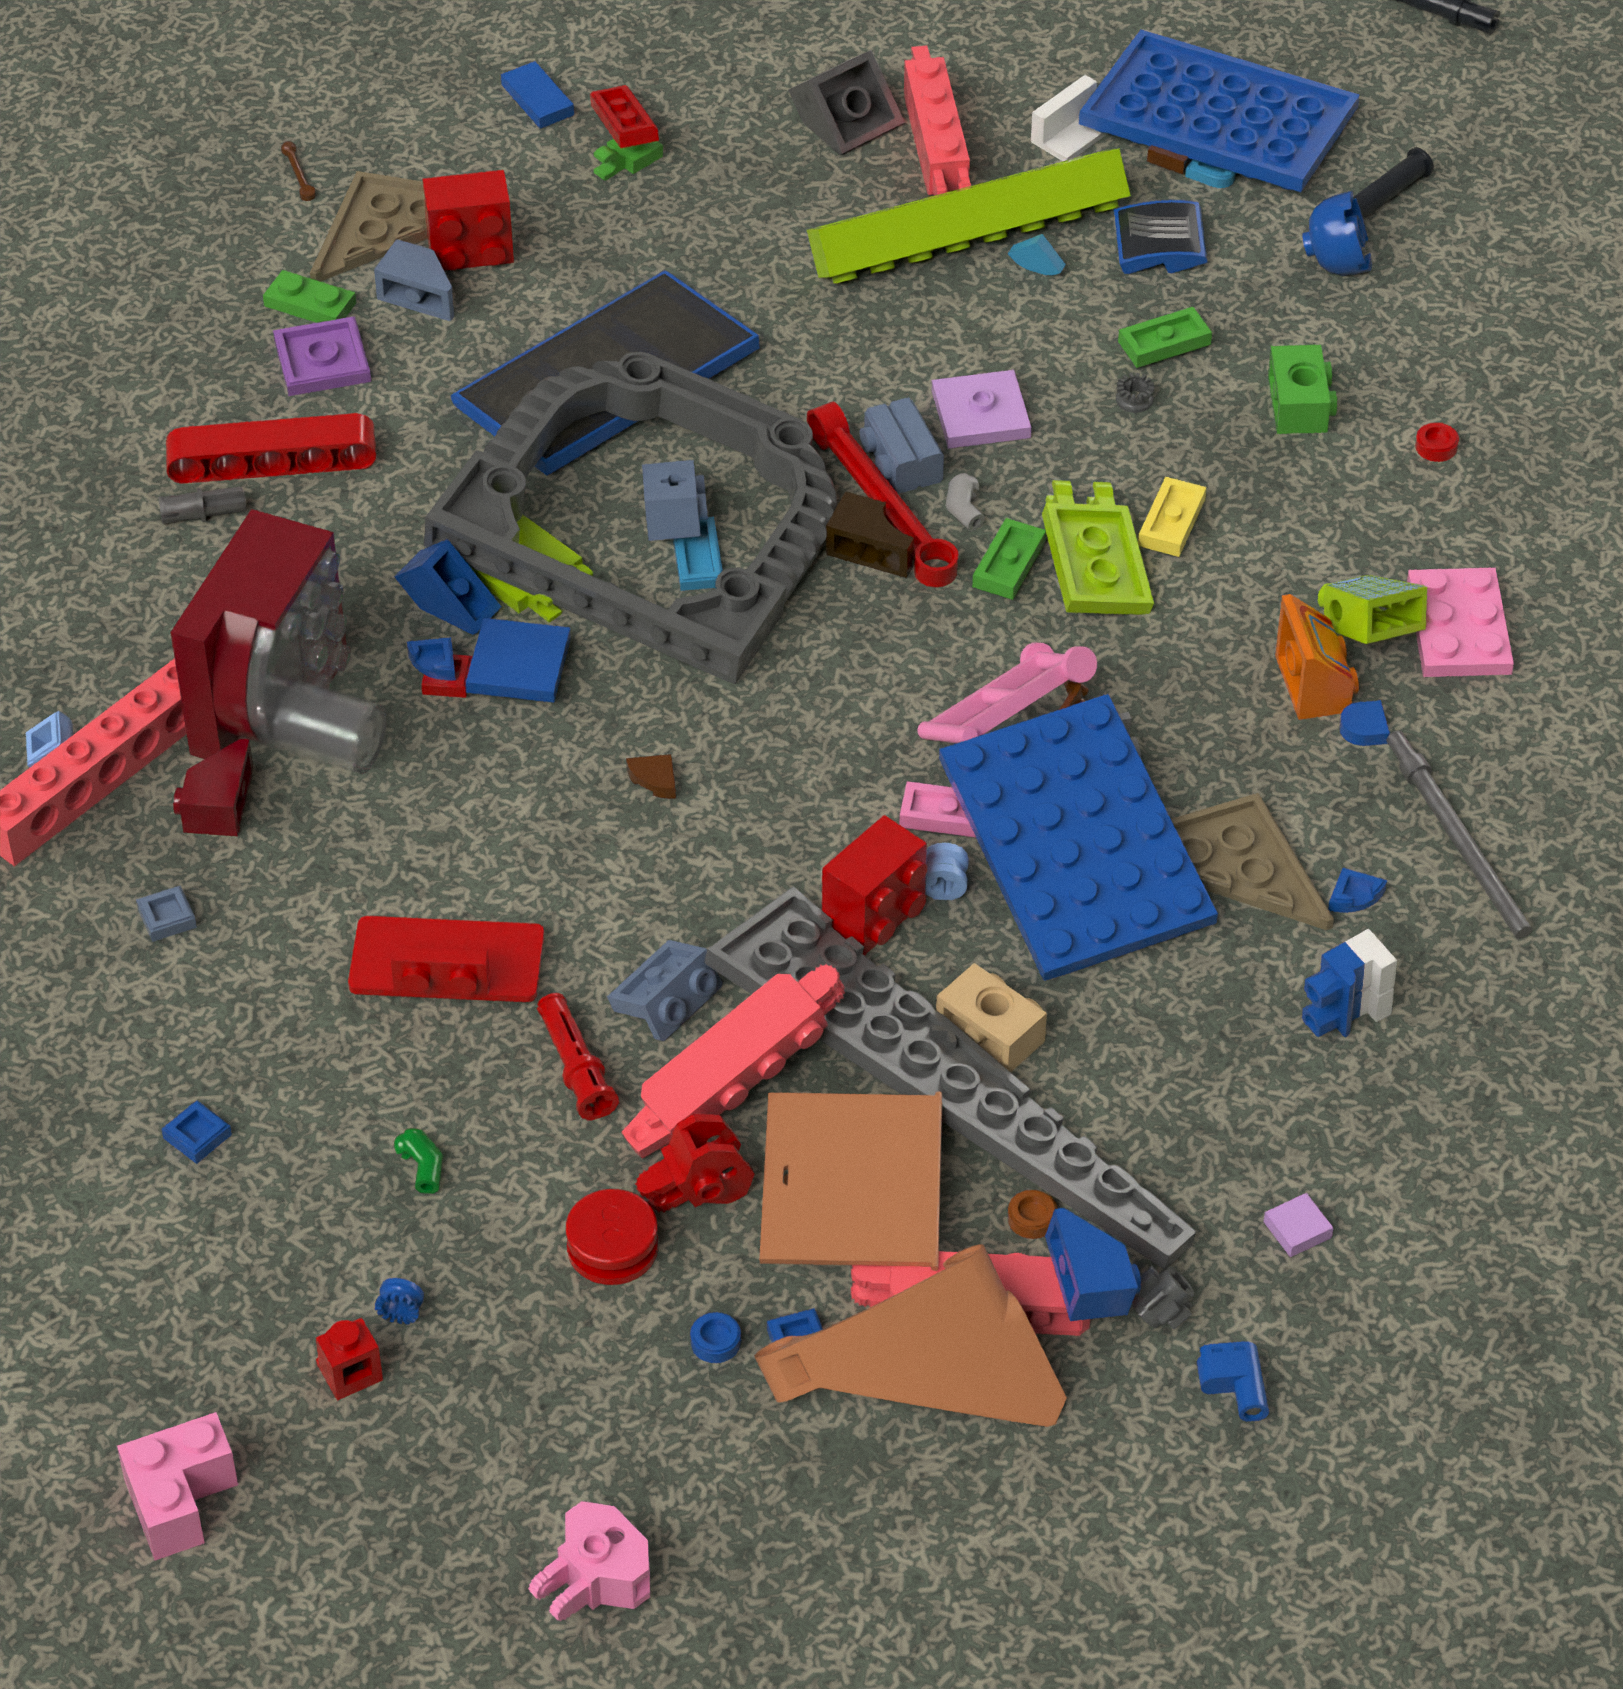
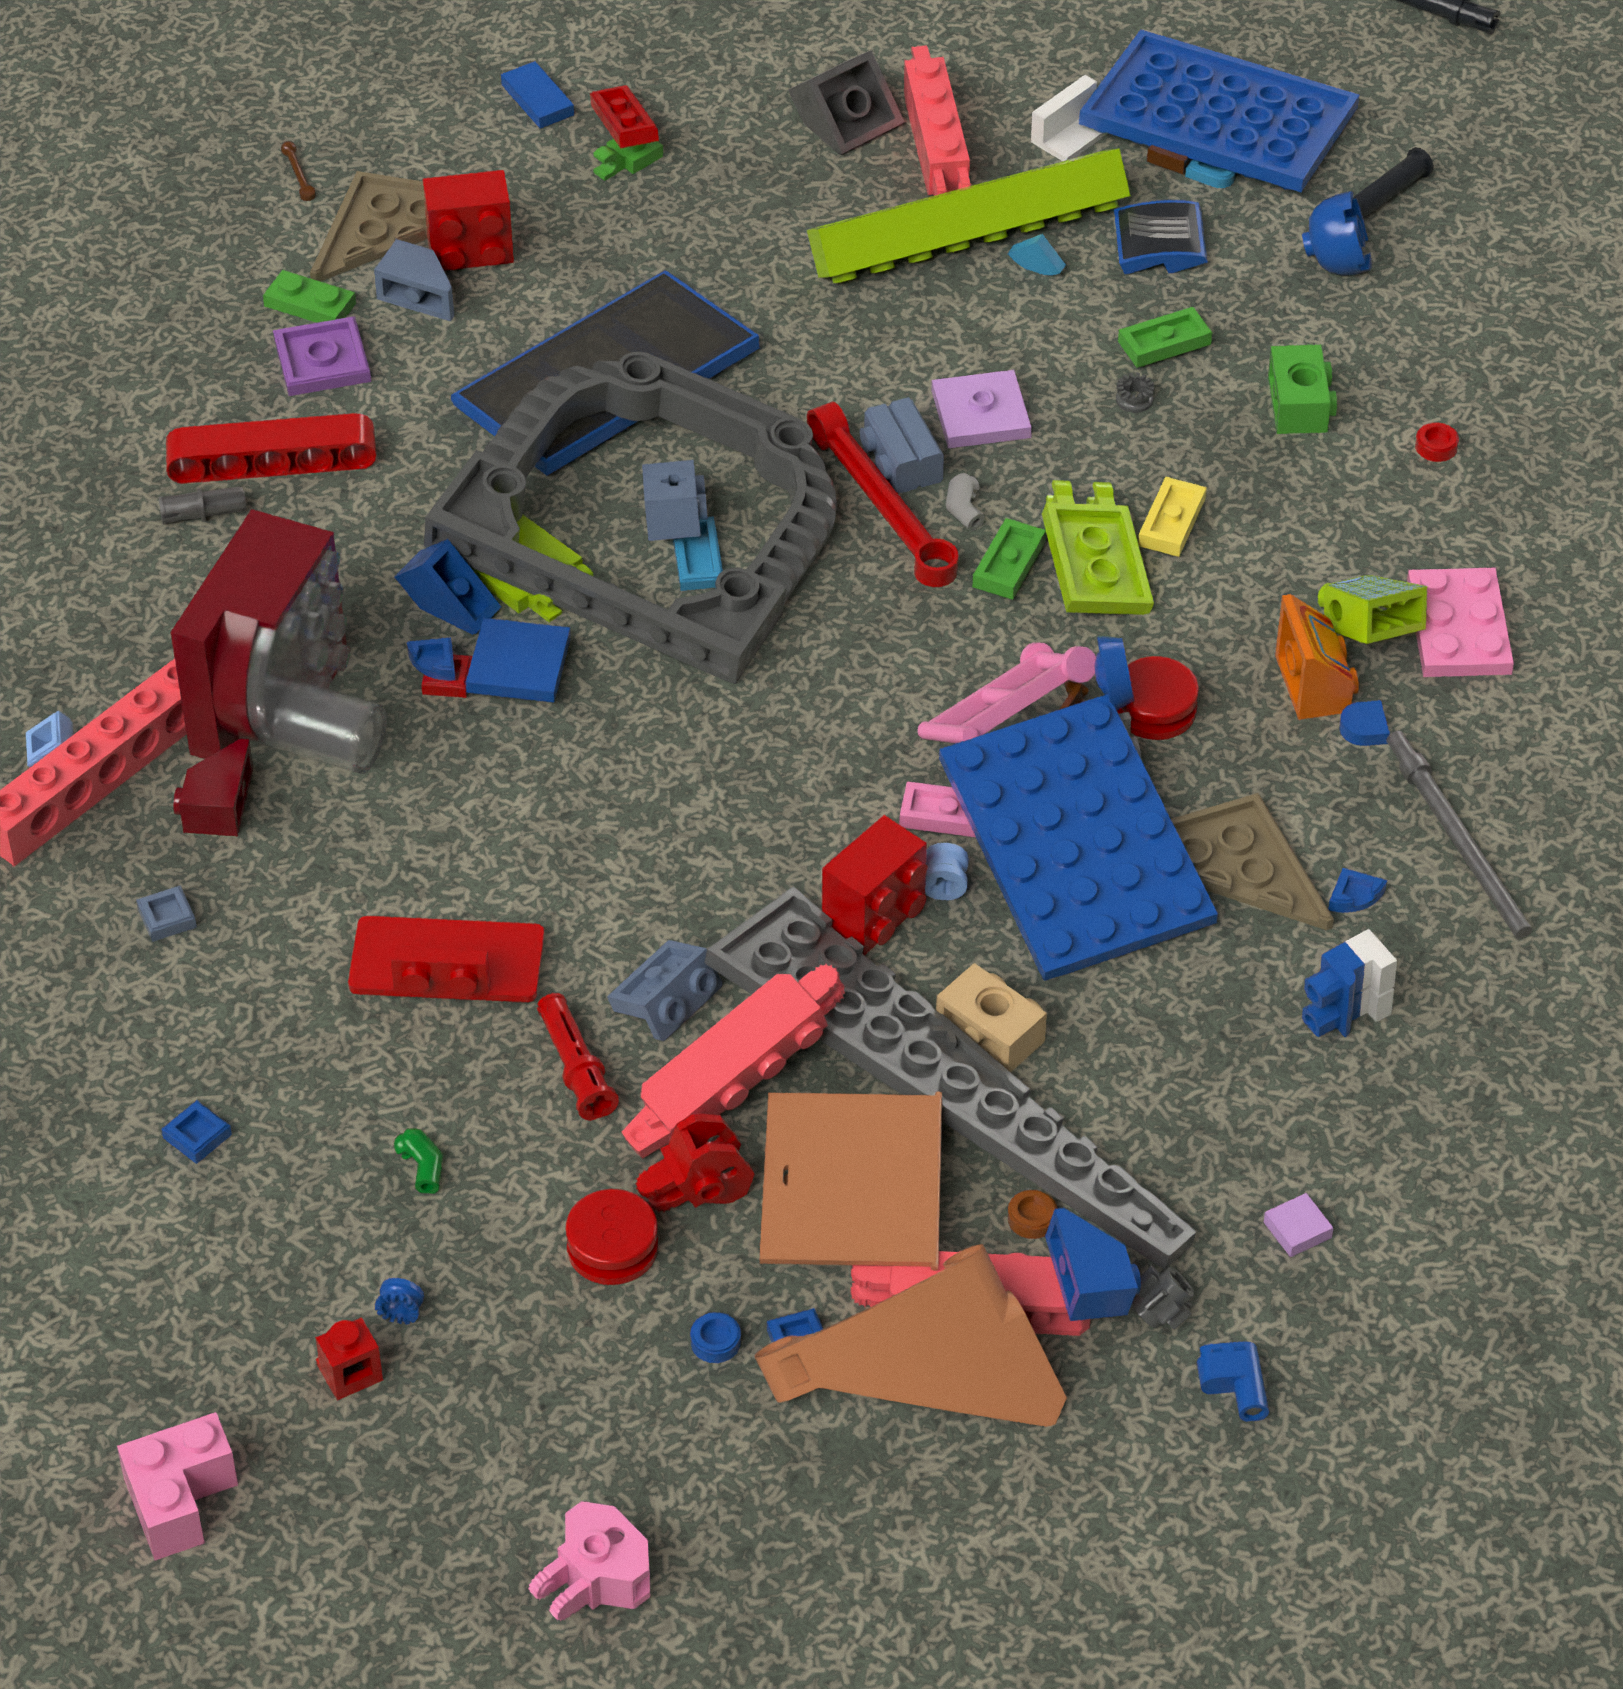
(654, 774): reddish brown tile -> none
(865, 537): dark brown arch -> none
(1113, 671): none -> blue hat
(1163, 698): none -> red head

